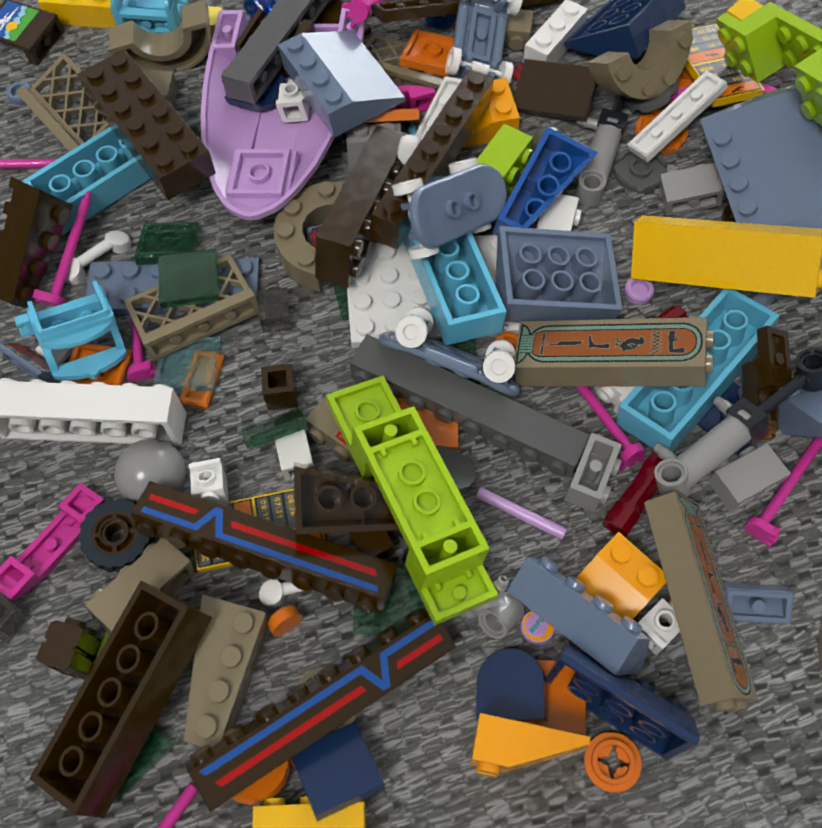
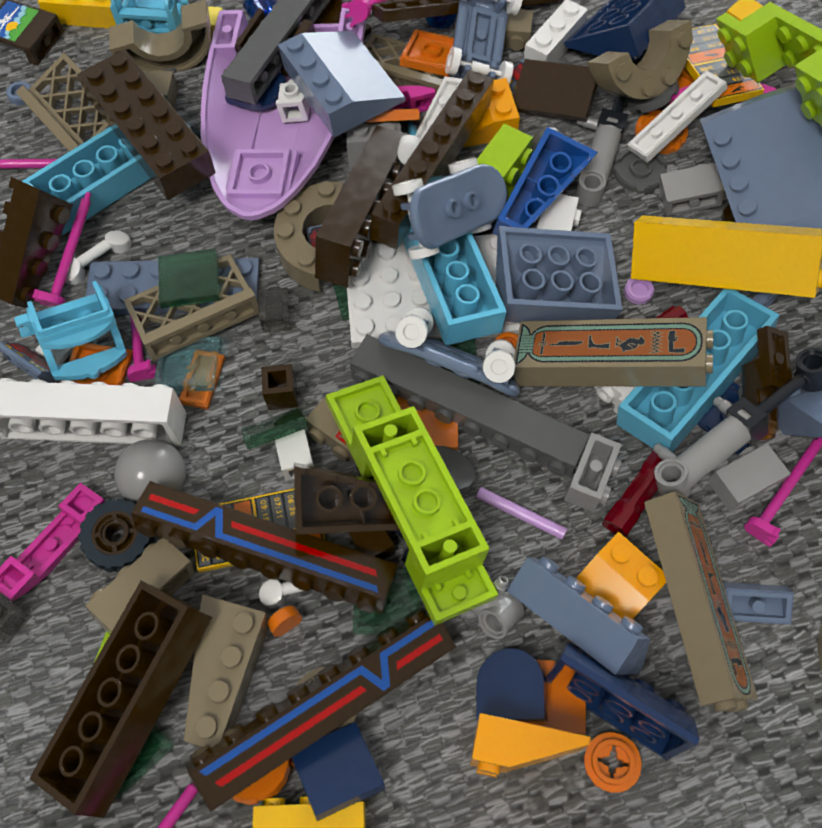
(69, 648): dark brown brick -> none
(165, 239): clear green tile -> none
(209, 481): white brick -> none
(535, 629): lavender tile -> none
(631, 452): dark pink piece -> none
(658, 634): white brick -> none

